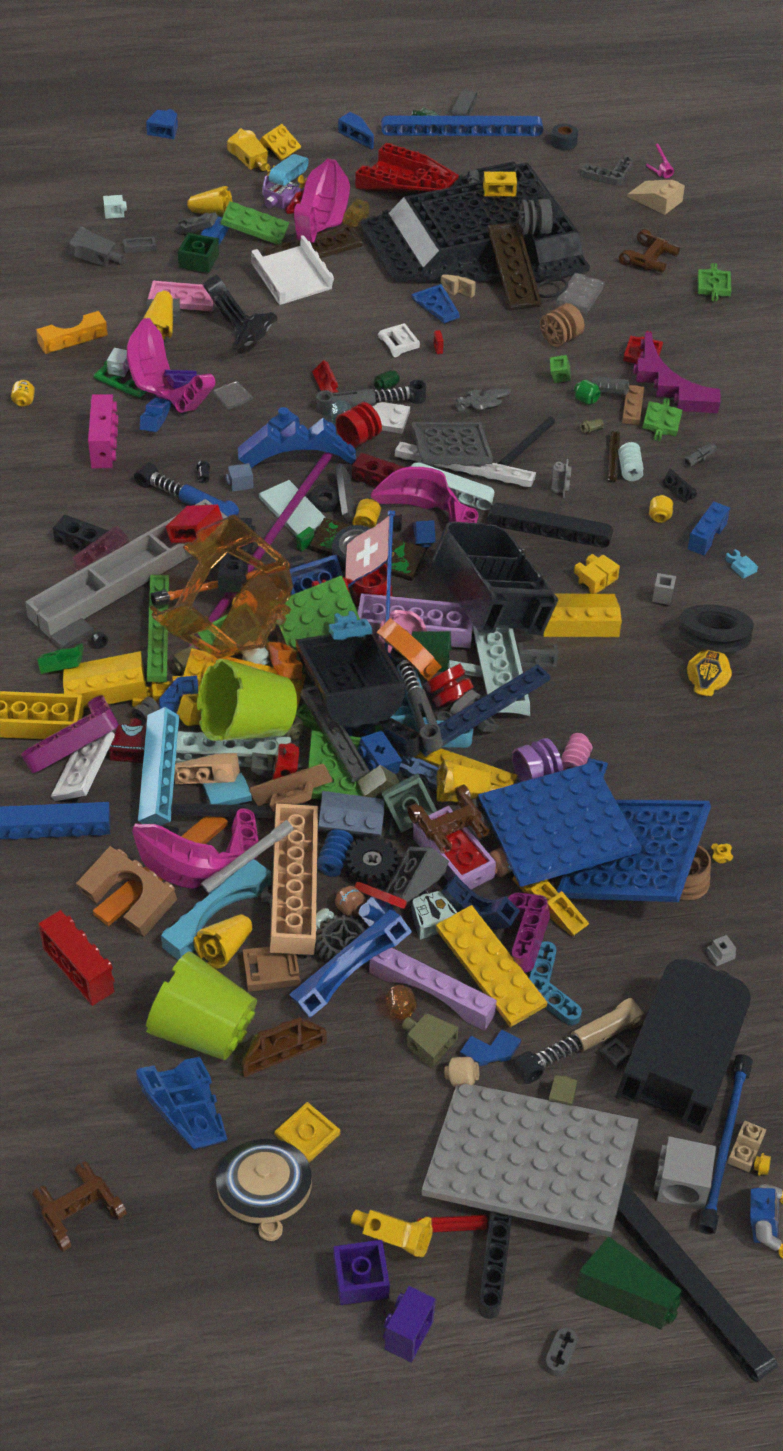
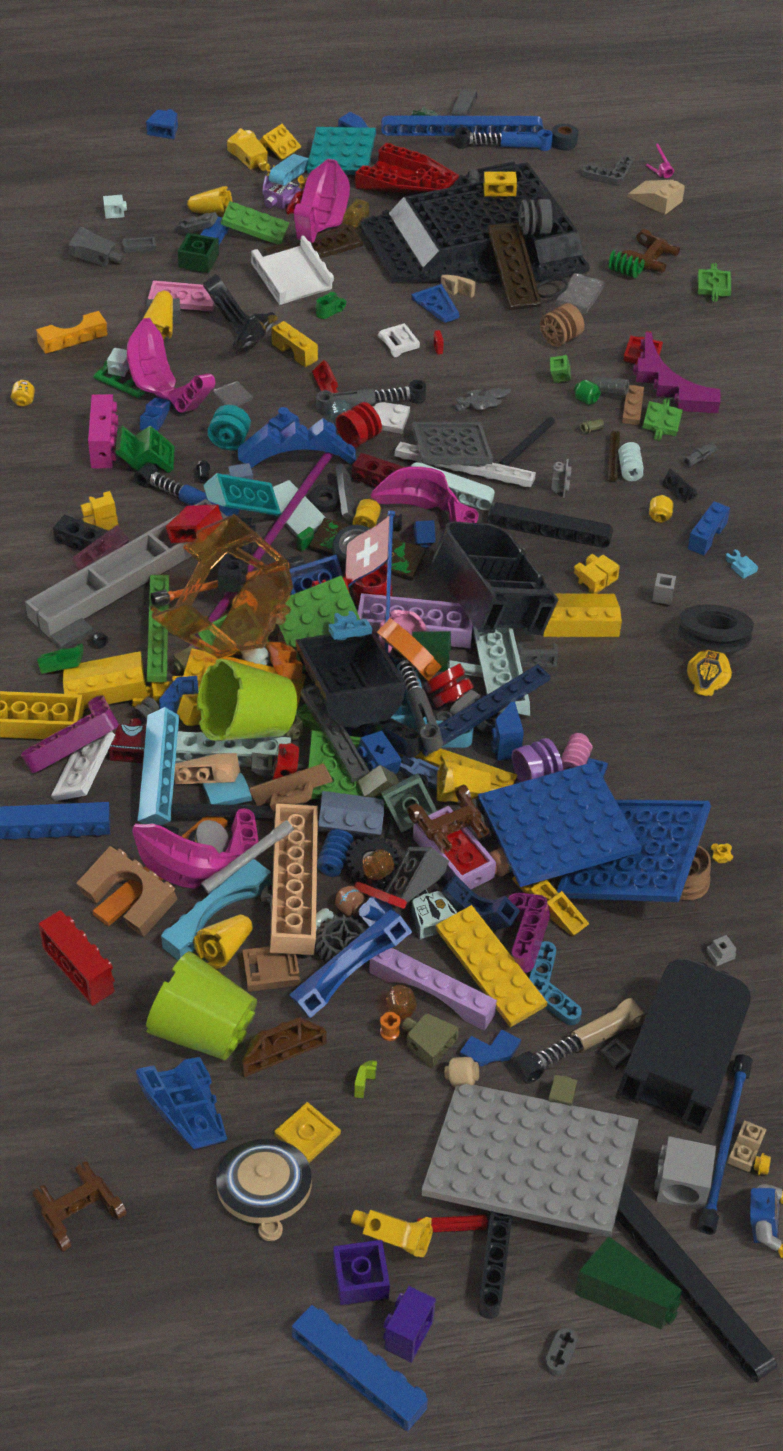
(102, 511): none -> yellow hips
(145, 448): none -> green bracket
(179, 378): dark purple plate -> none
(212, 834): none -> light grey piece
(229, 427): none -> teal wheel
(242, 494): none -> teal slope
(304, 349): none -> yellow arch
(329, 305): none -> green piece
(346, 145): none -> teal plate
(360, 1367): none -> blue brick
(366, 1071): none -> lime slope
(378, 864): none -> clear orange head
(386, 380): dark green brick -> none
(390, 1026): none -> orange bush
(507, 733): none -> blue slope
(540, 139): none -> piece
(625, 265): none -> green piece

